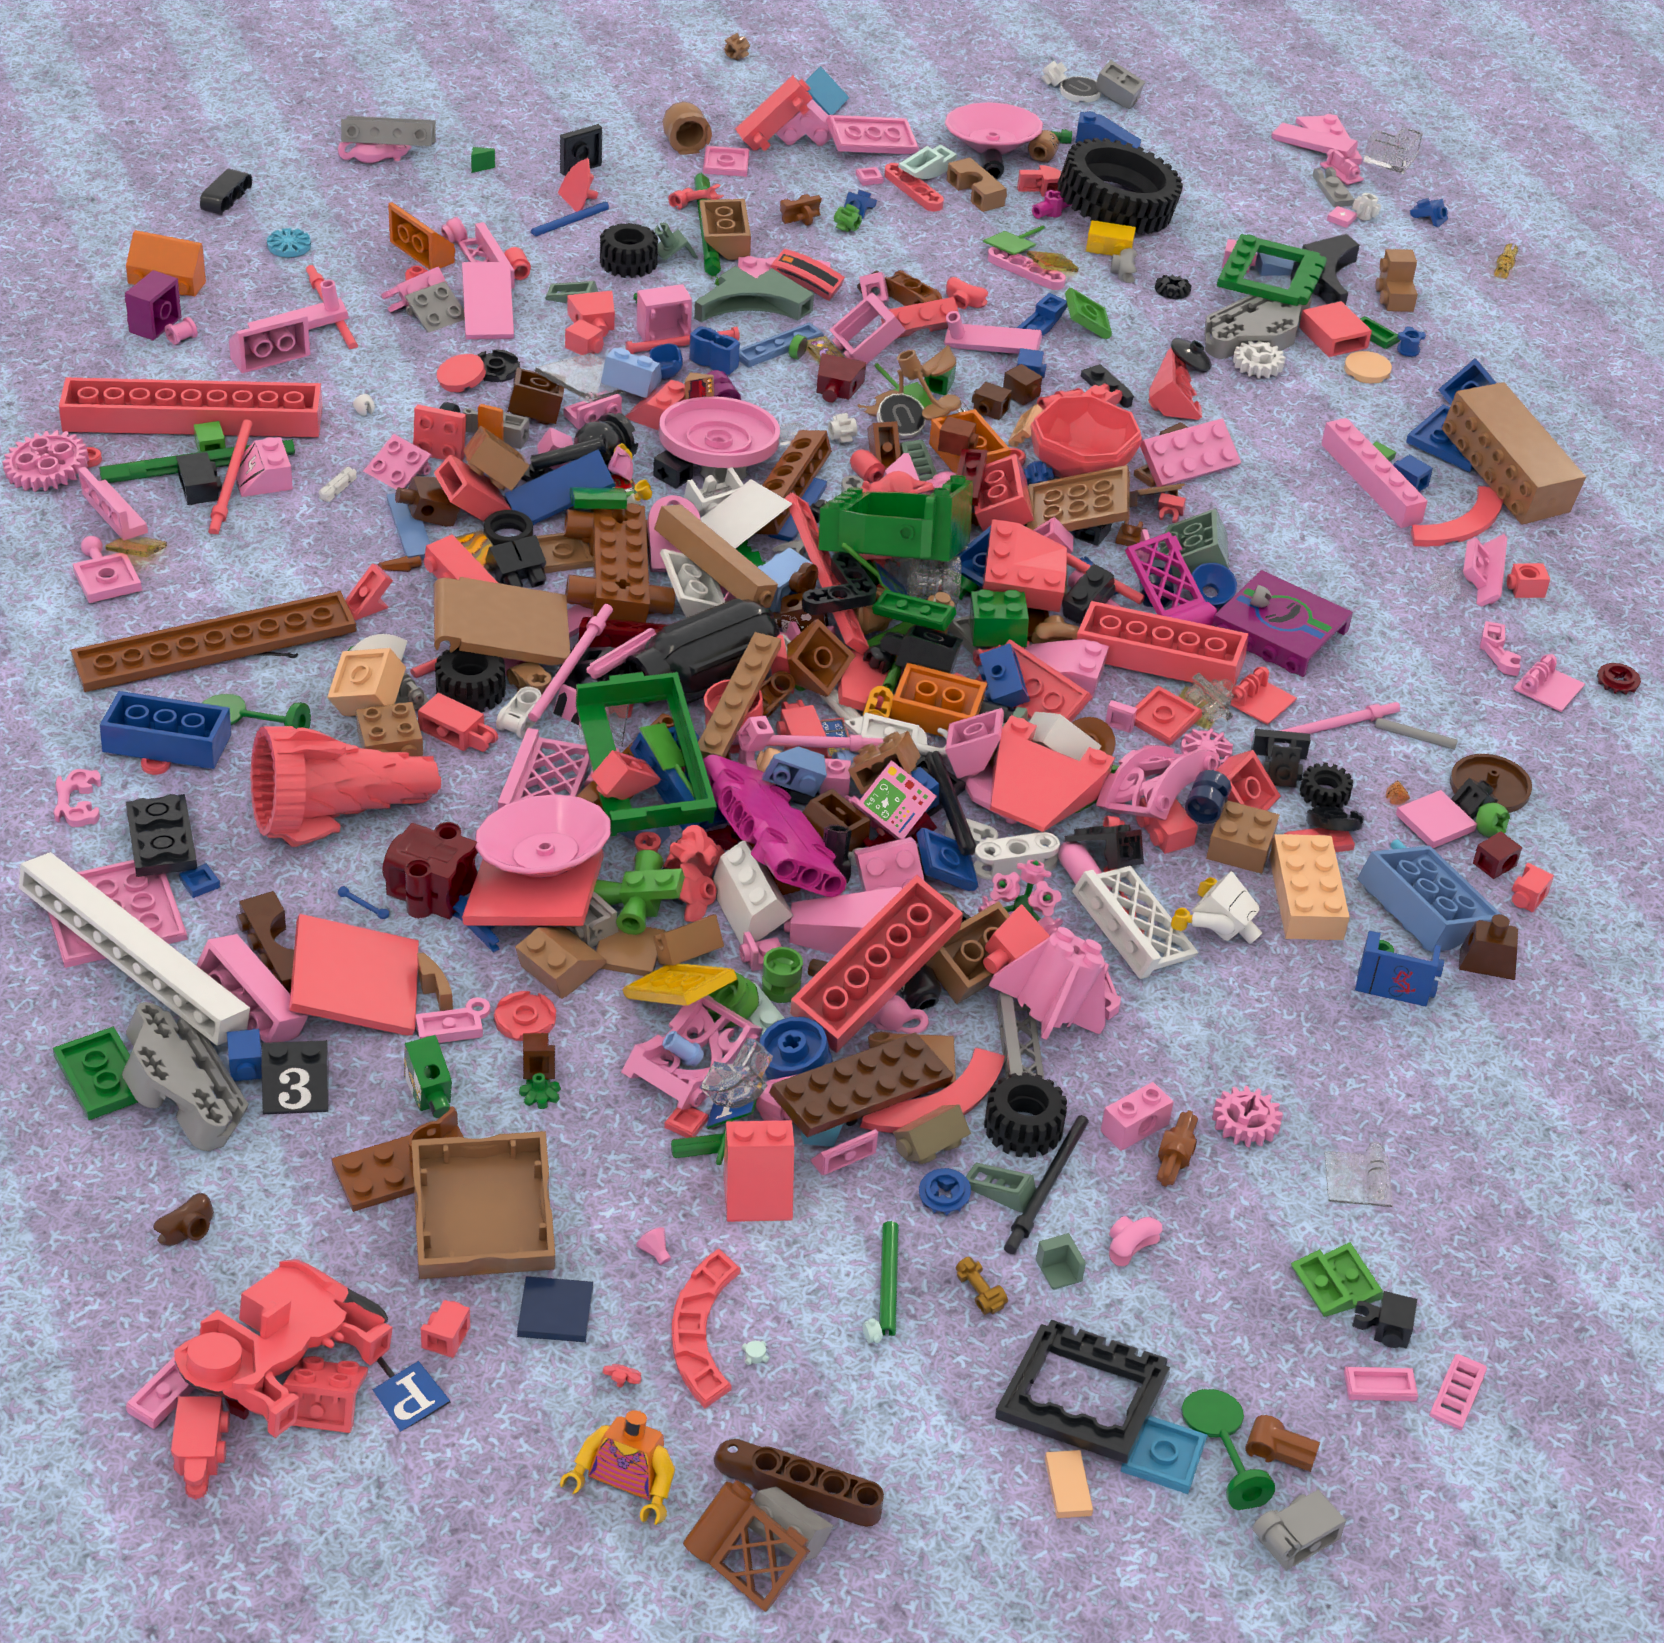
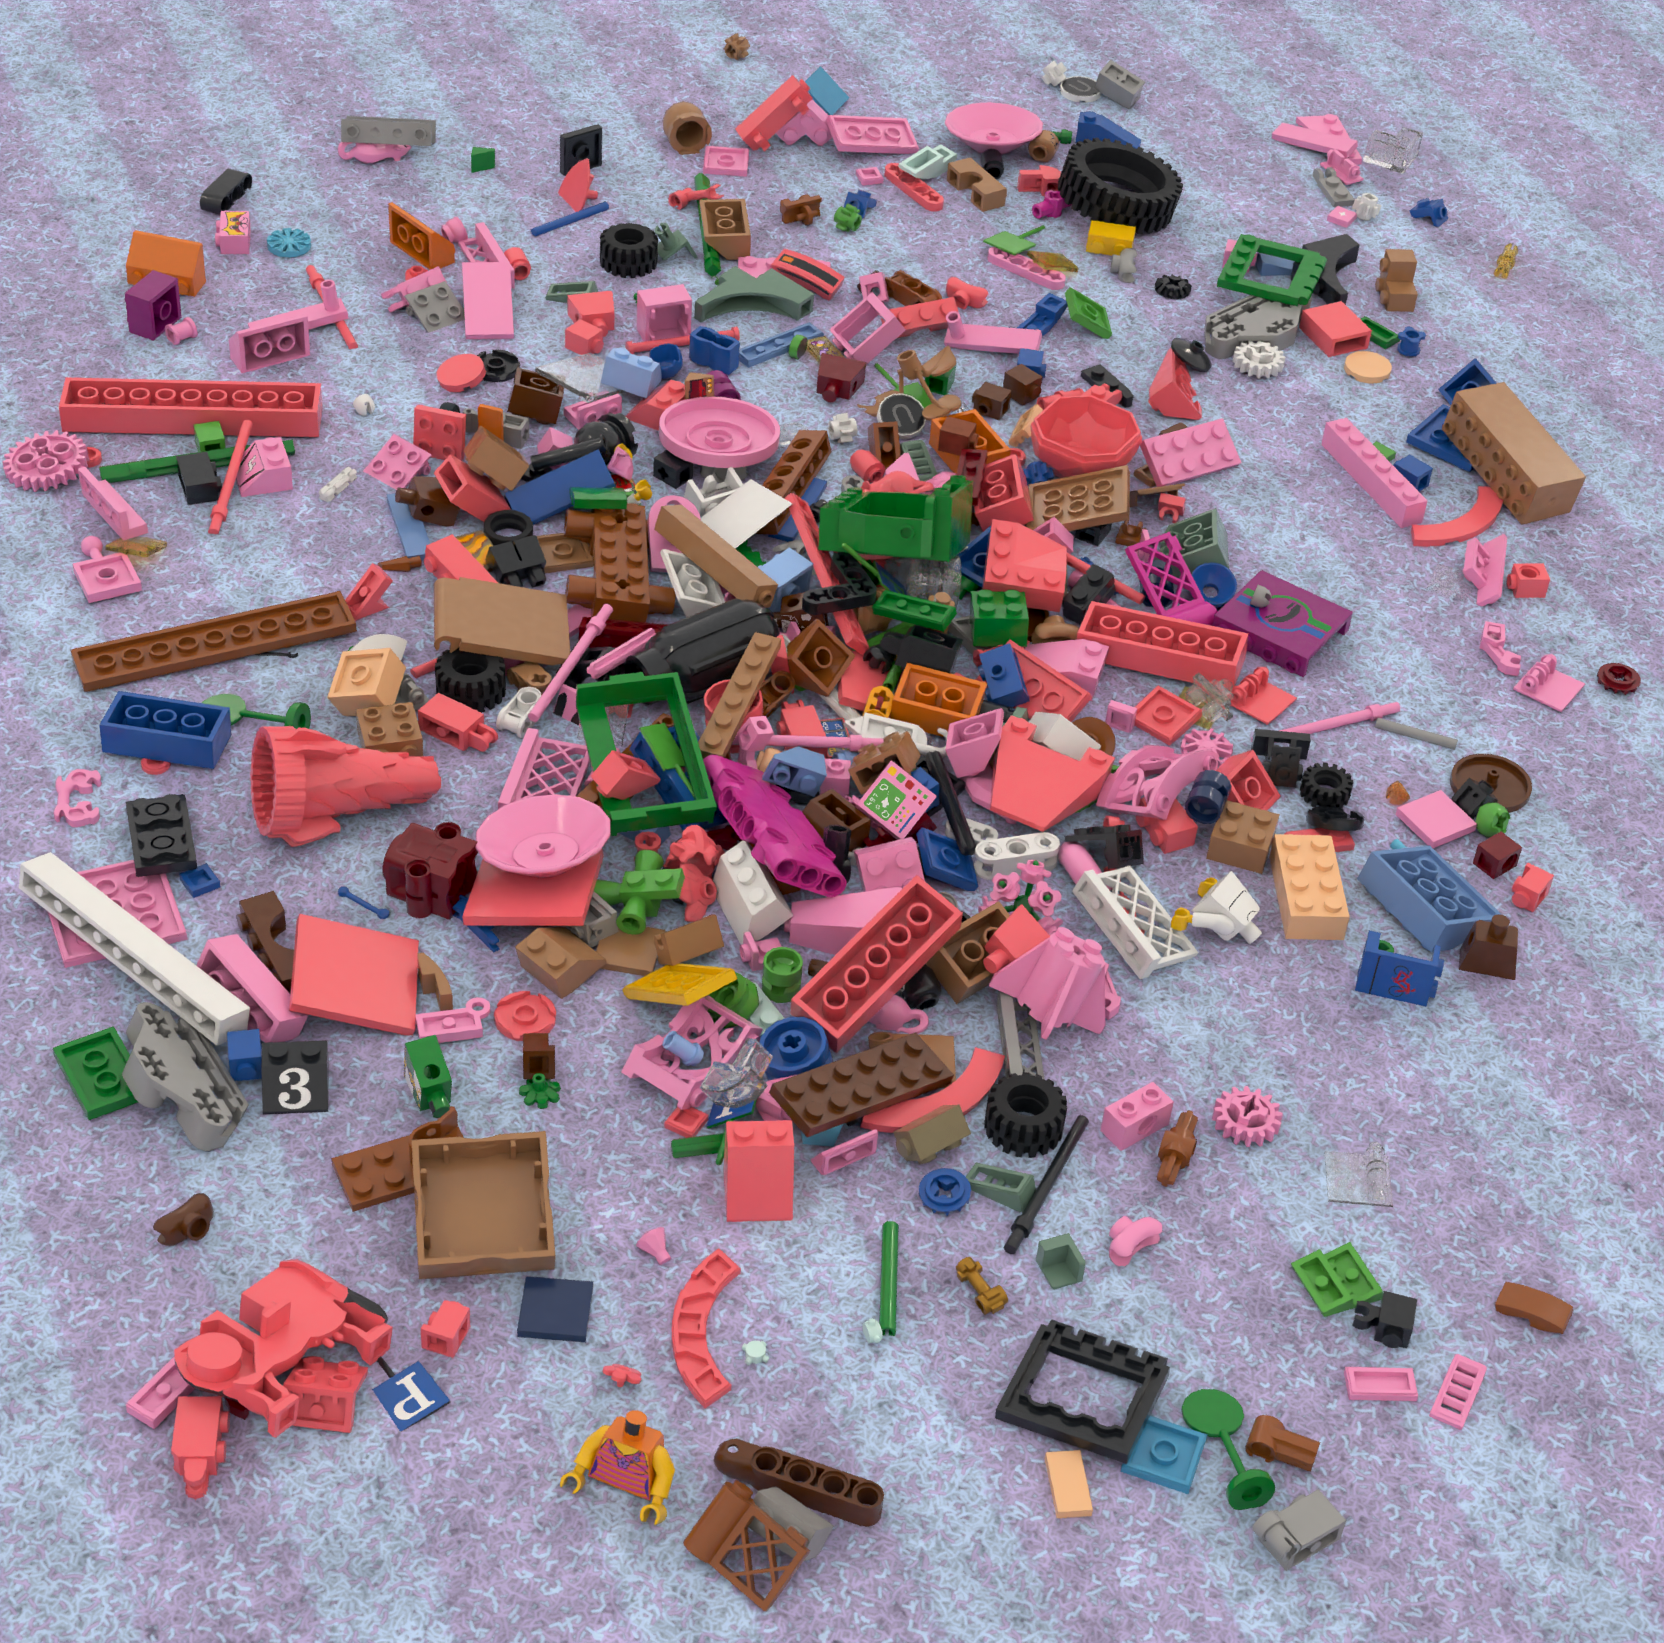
(233, 232): none -> bright pink brick
(804, 578): reddish brown tile -> none
(1542, 1309): none -> dark orange slope

